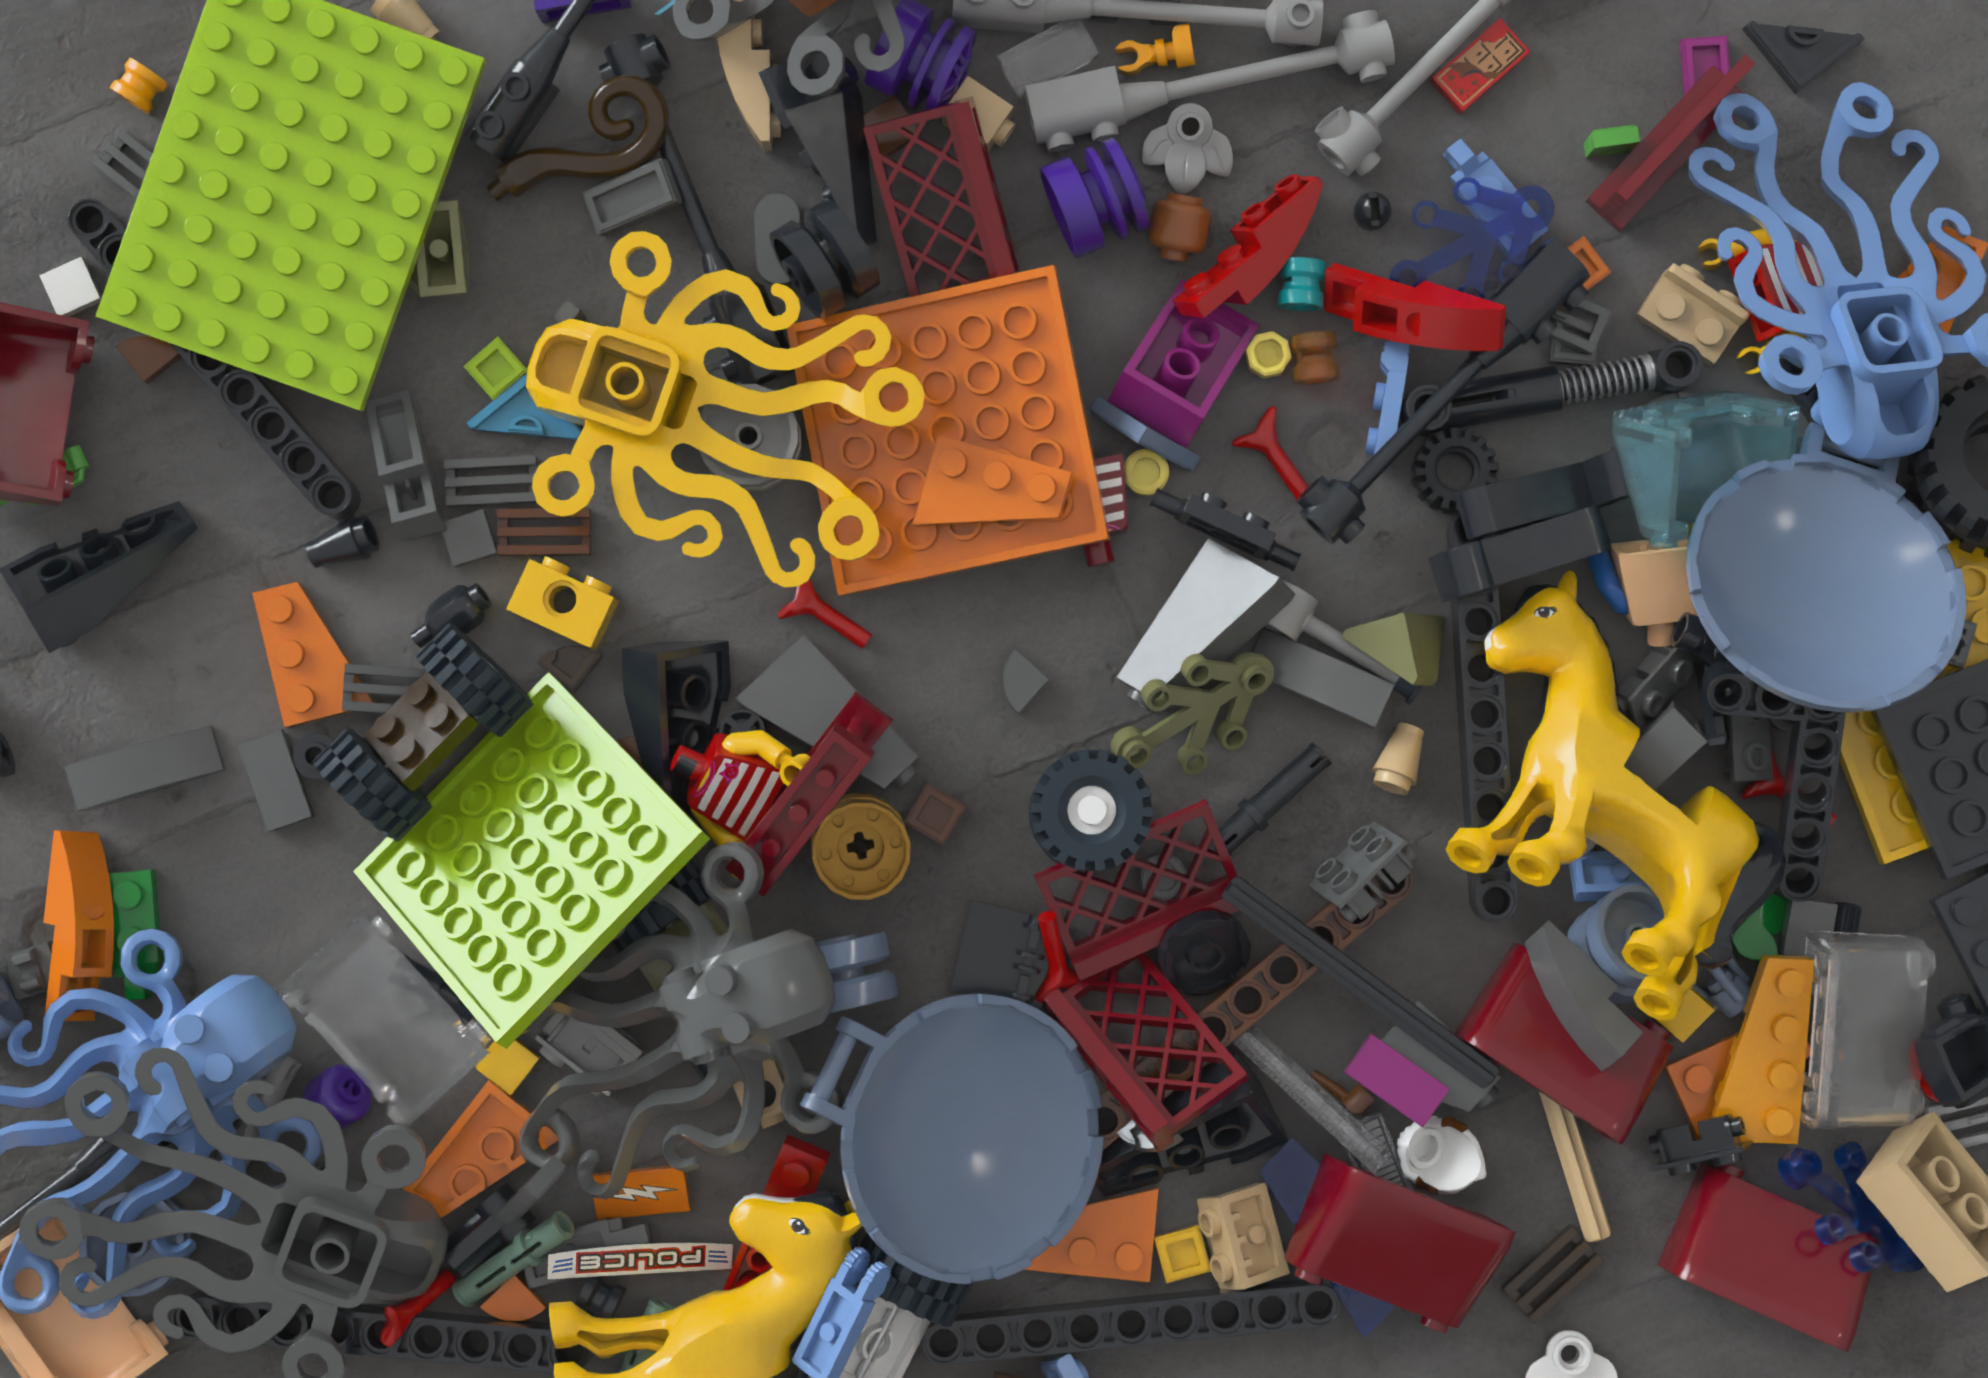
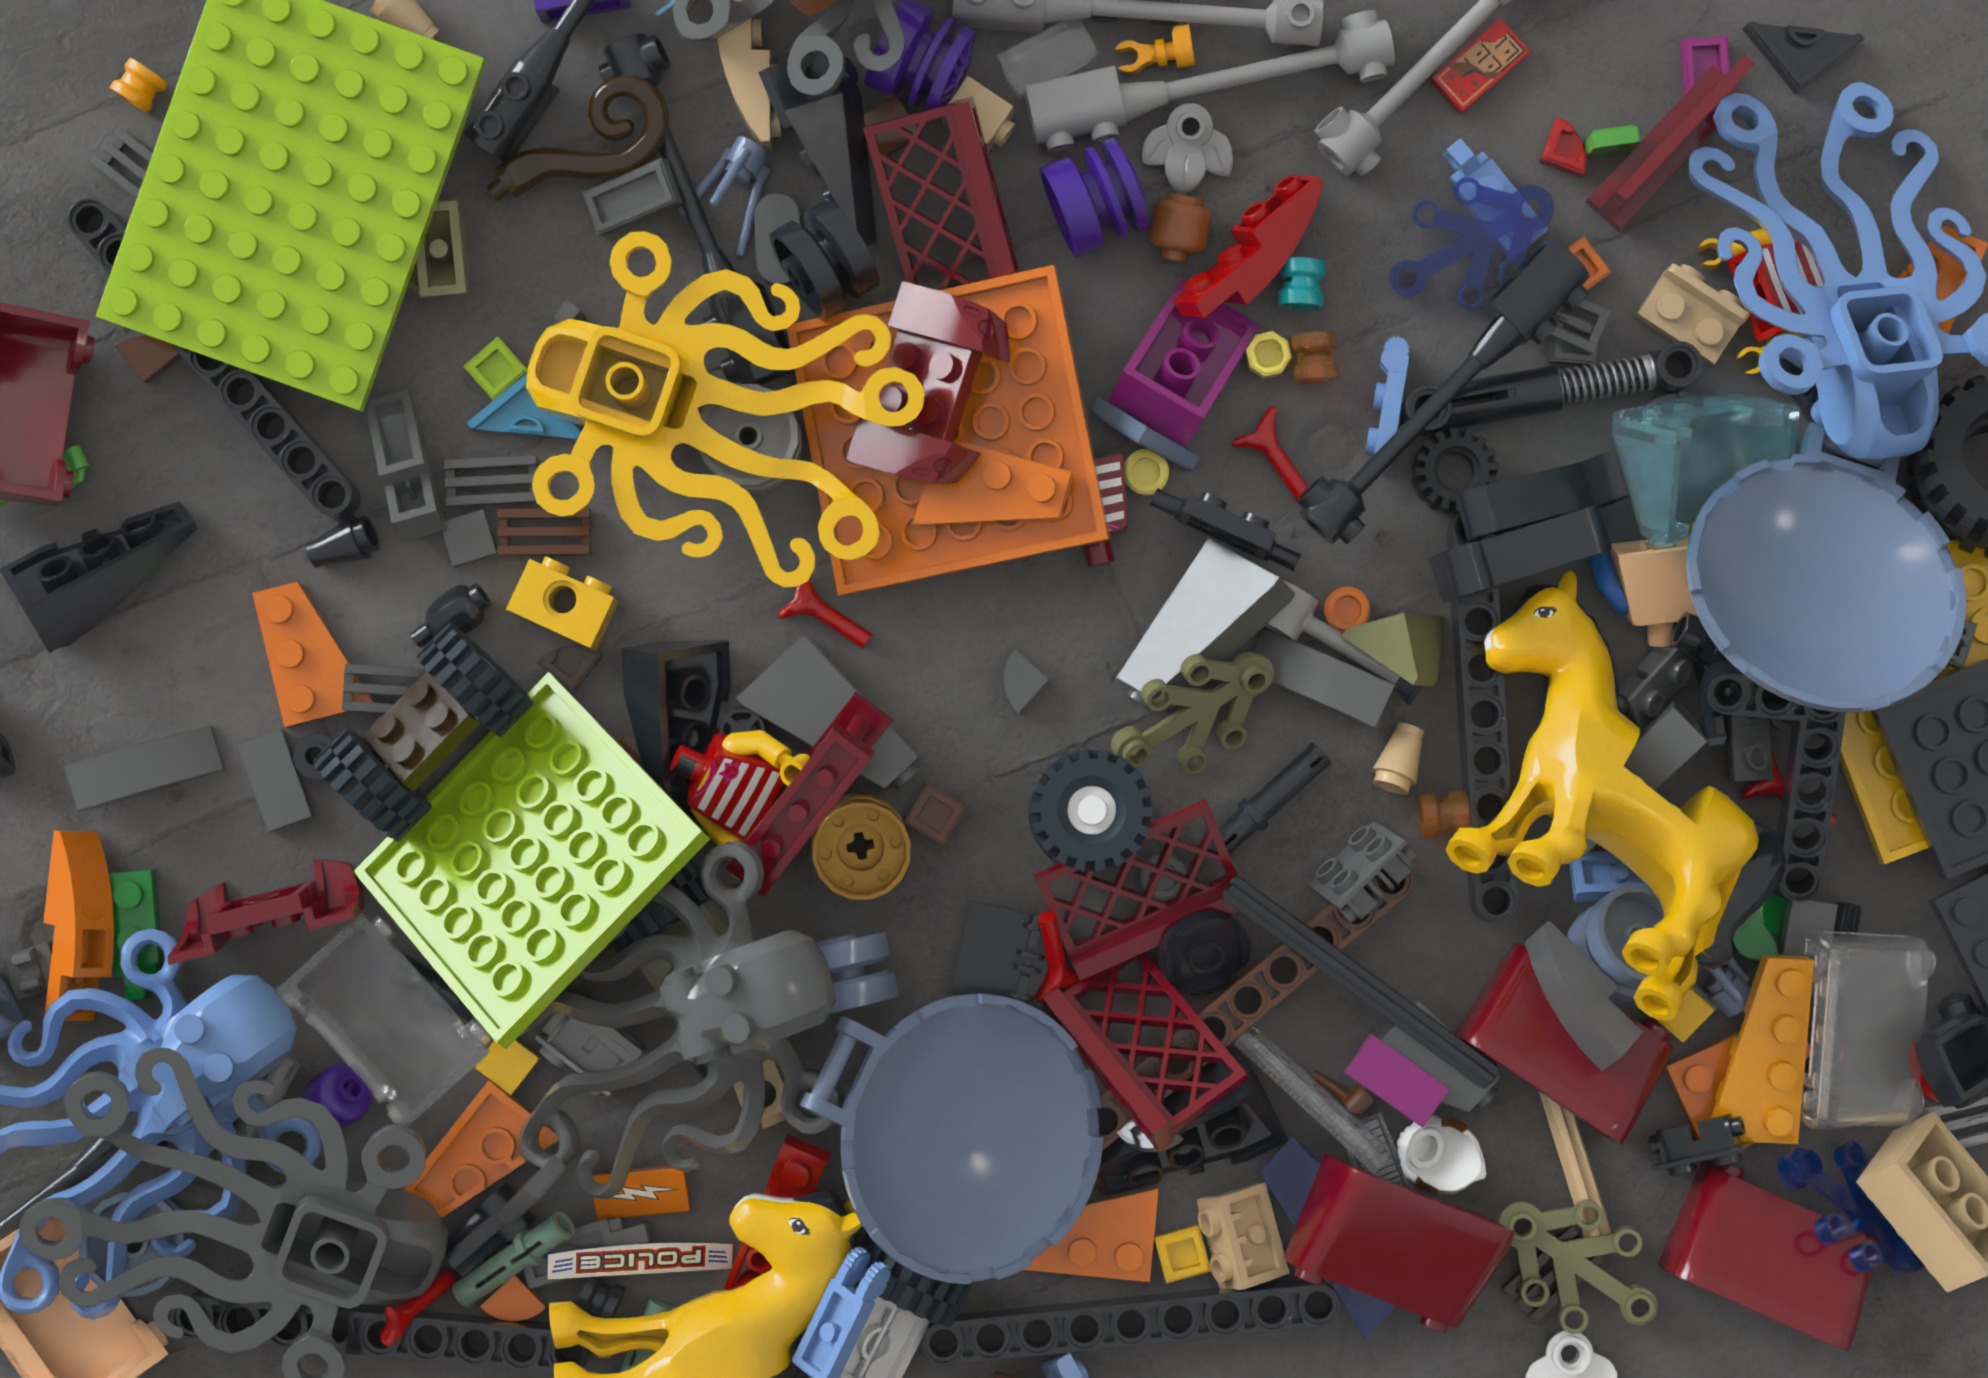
(71, 287): white tile -> none
(213, 919): none -> dark red piece
(740, 163): none -> sand blue plant
(942, 346): none -> dark red piece
(1346, 608): none -> orange tile
(1362, 211): black hinge -> none
(1414, 315): red slope -> none
(1442, 814): none -> clear orange wheel
(1564, 149): none -> red tile
(1571, 1259): none -> olive plant

